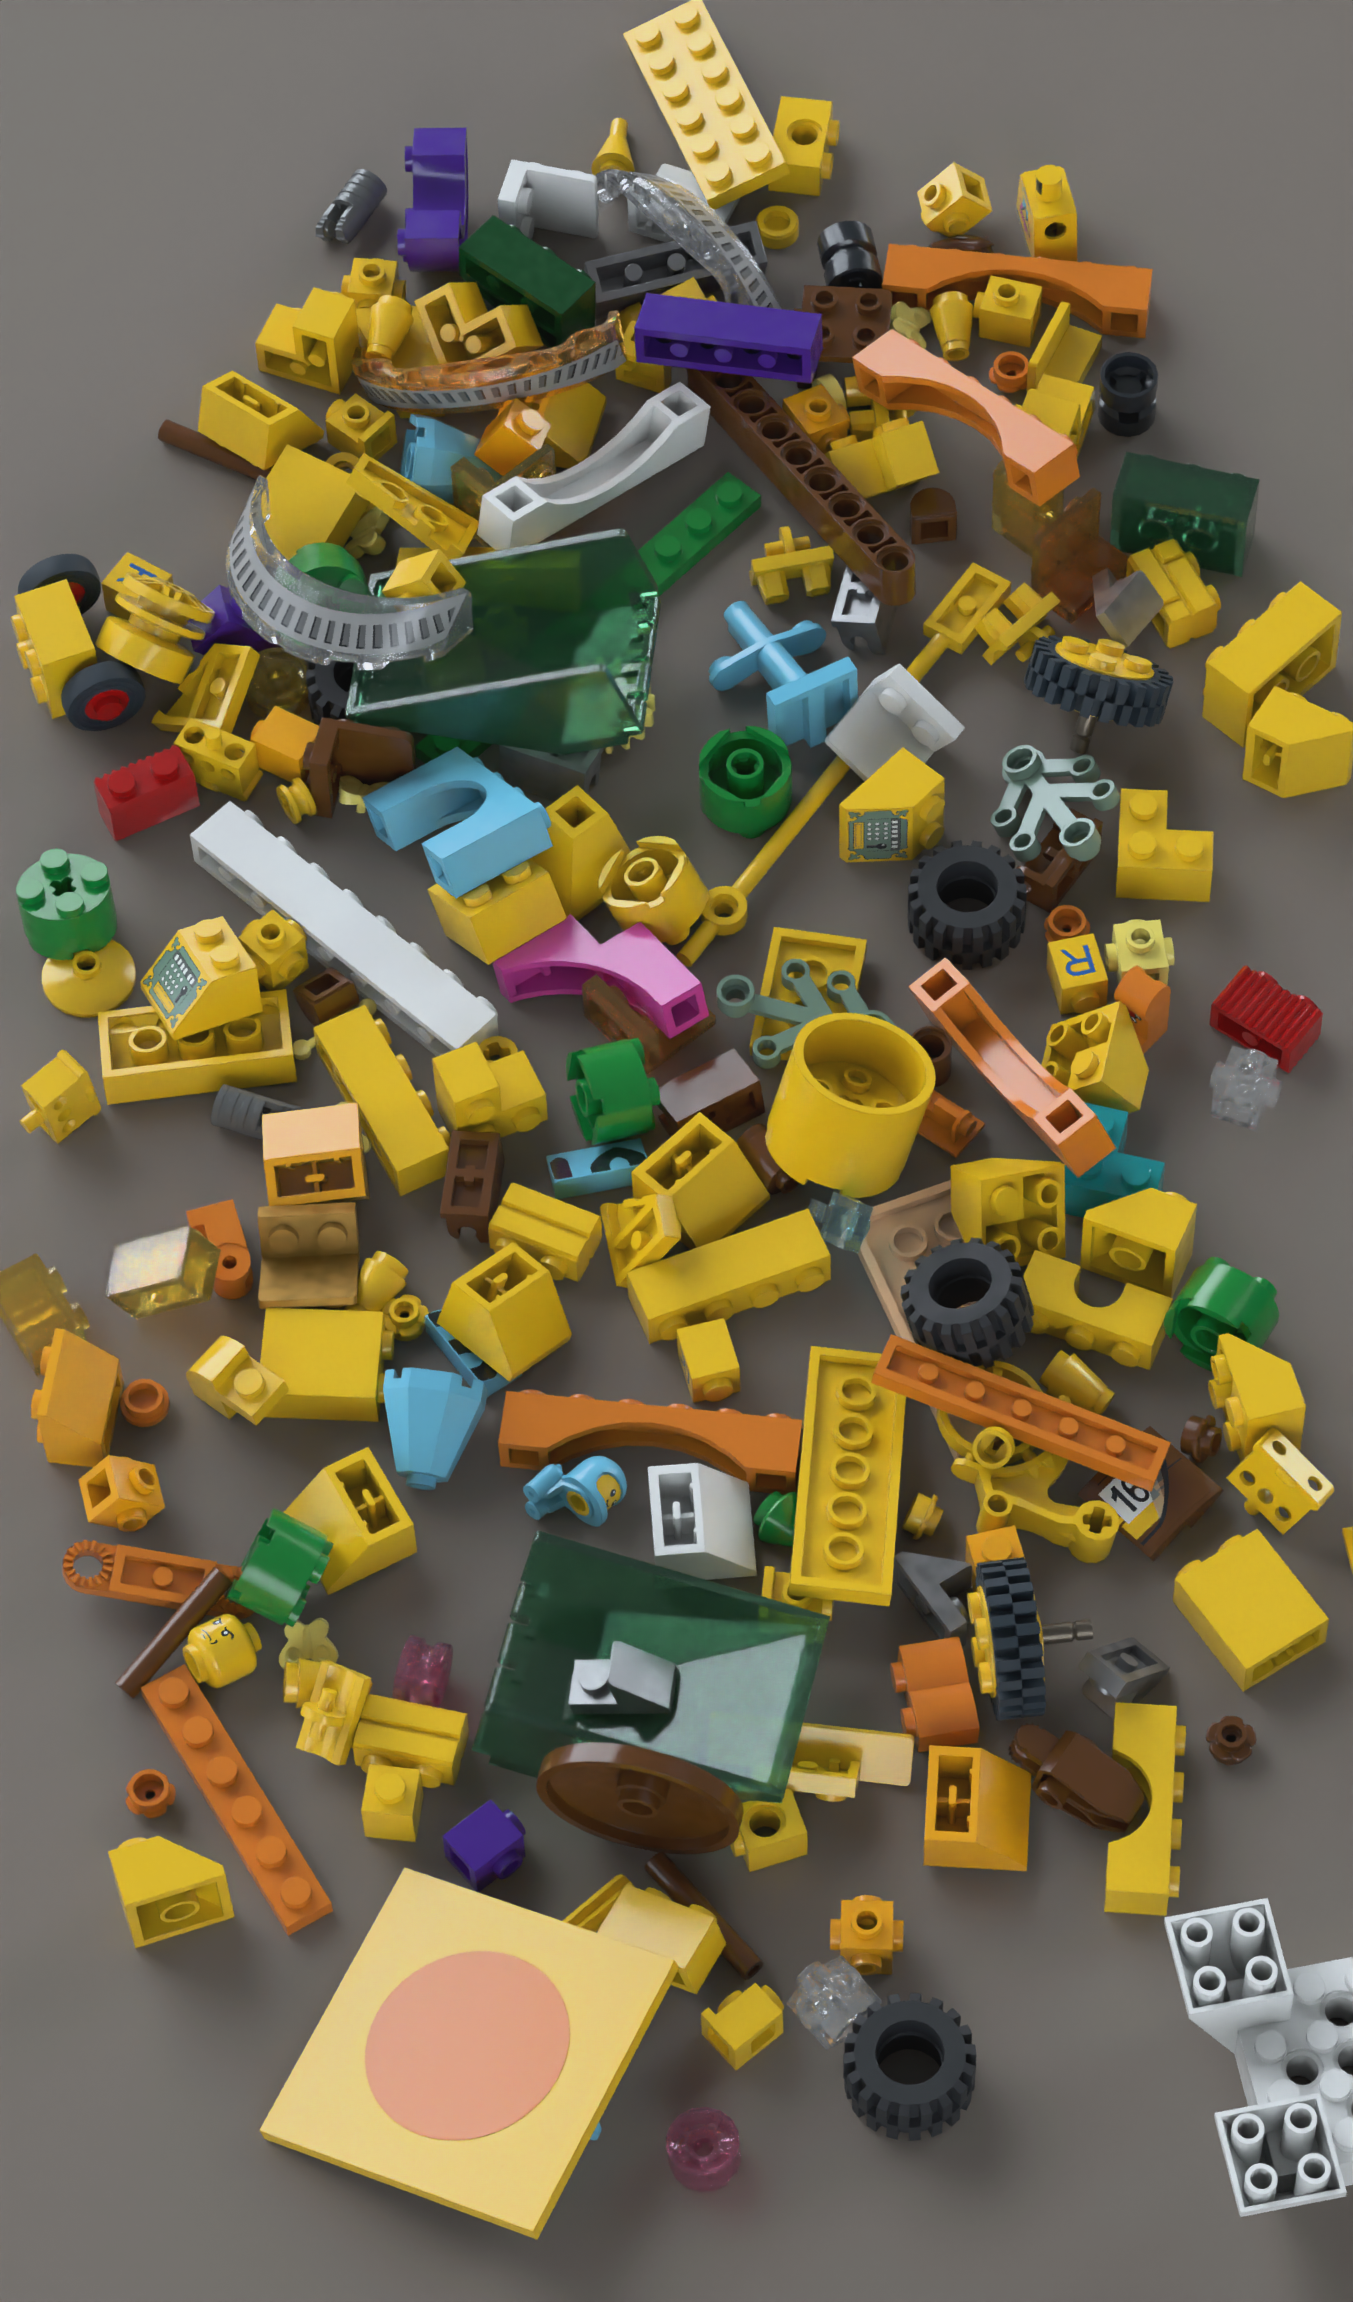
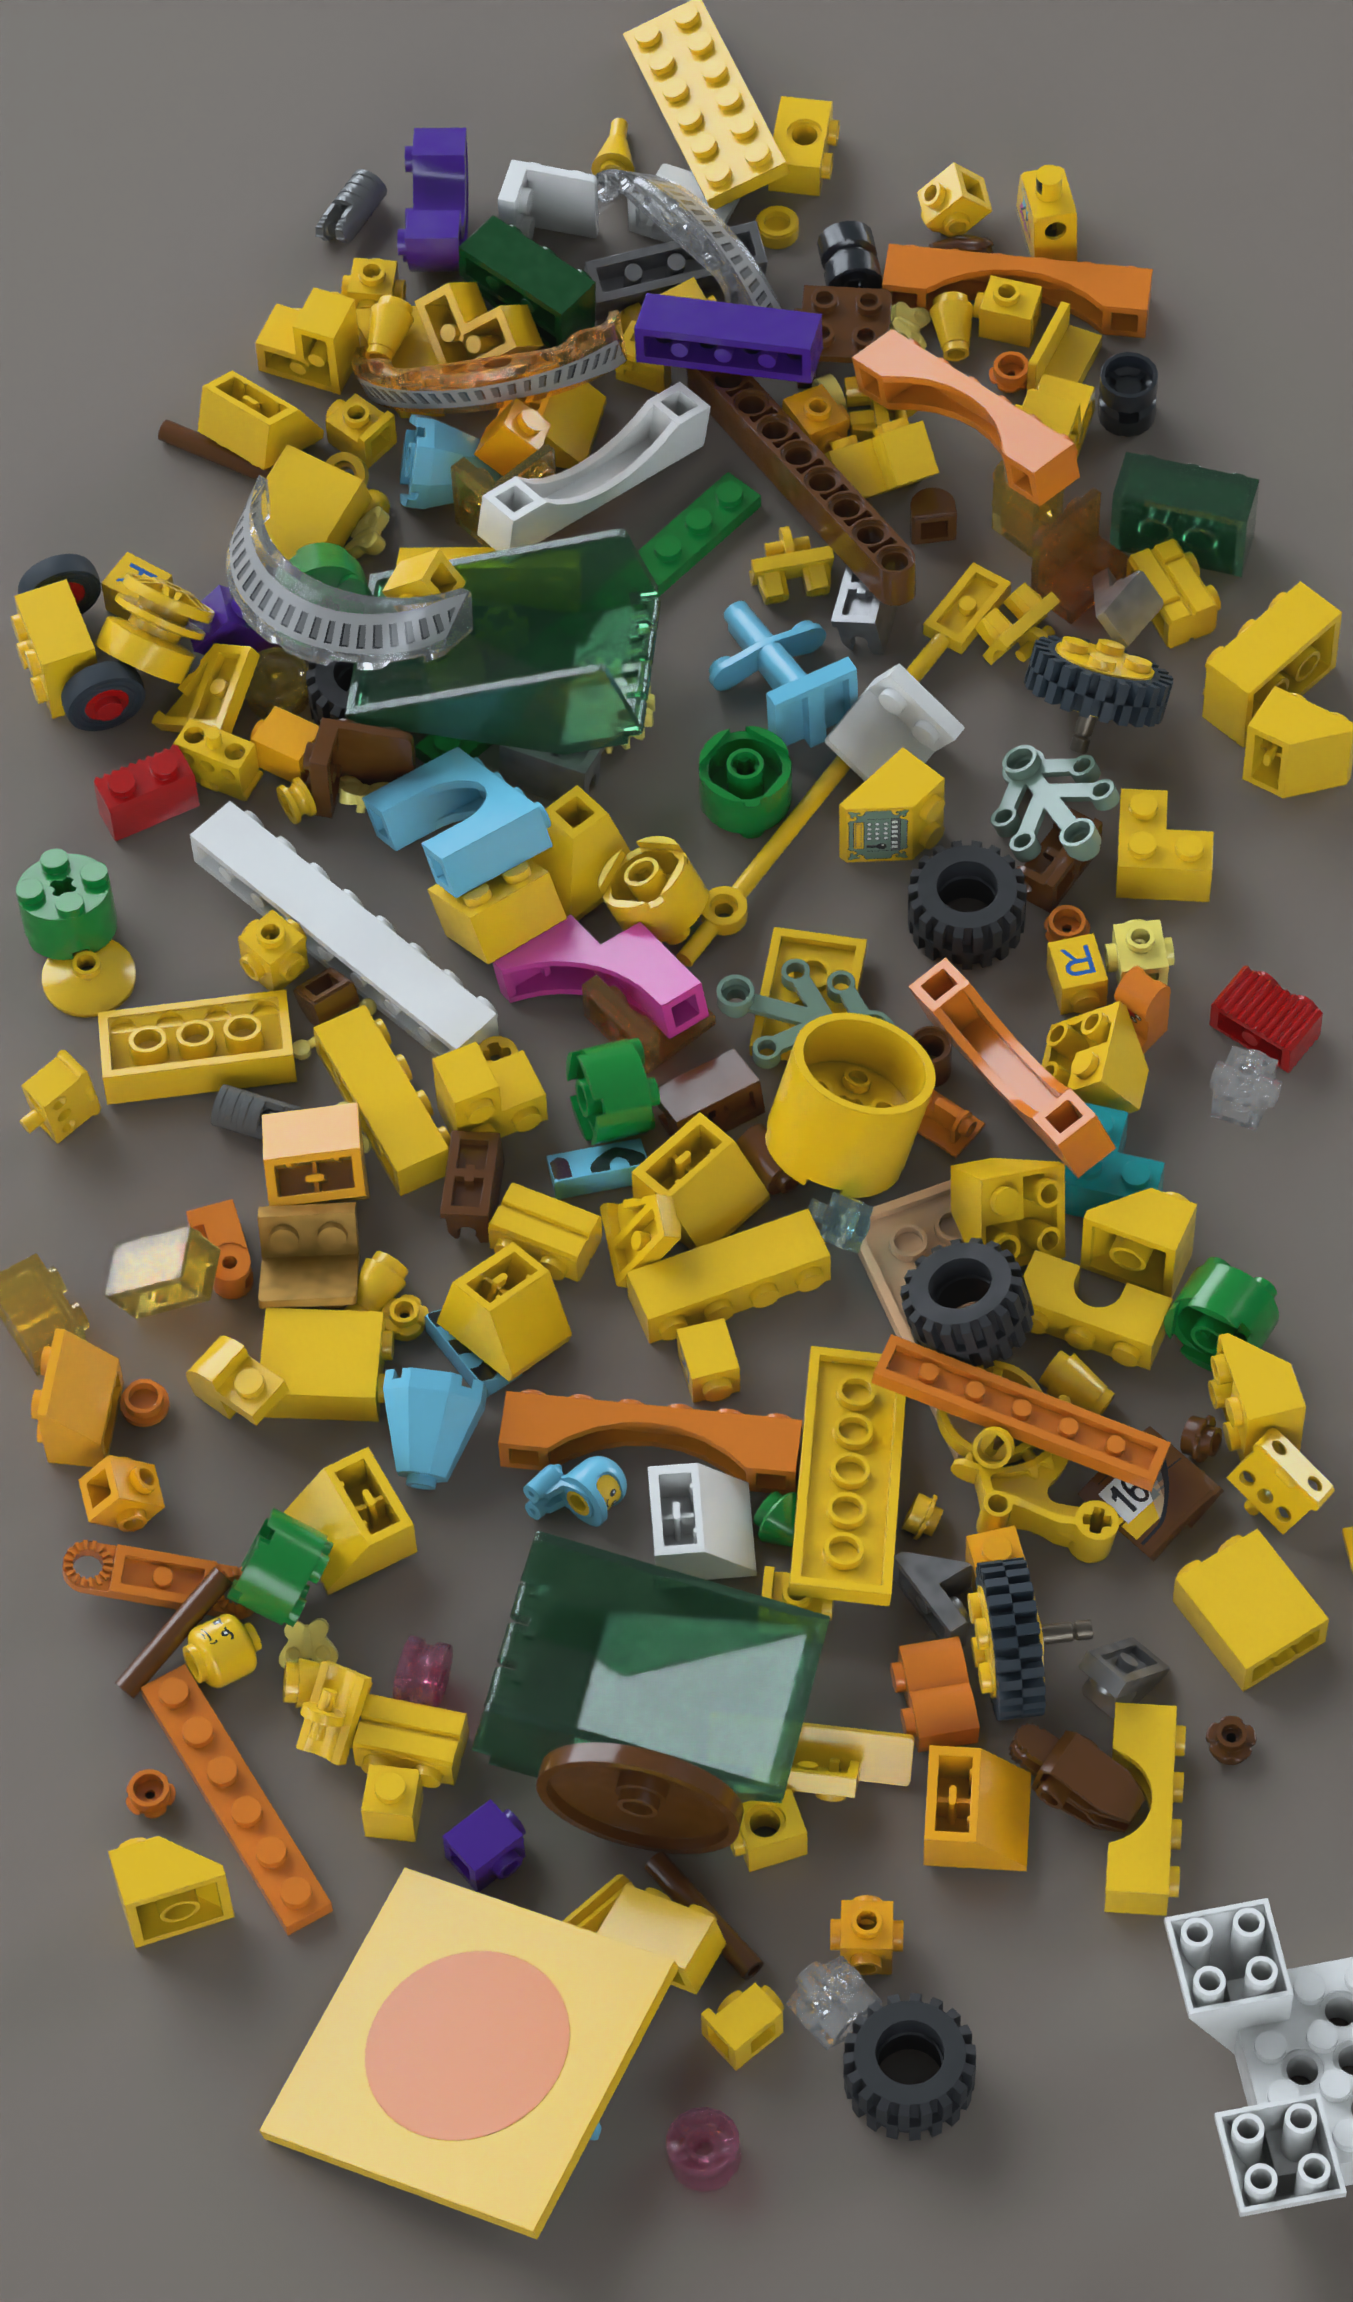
(202, 980): yellow slope -> none
(414, 508): yellow wing -> none
(623, 1684): flat silver slope -> none

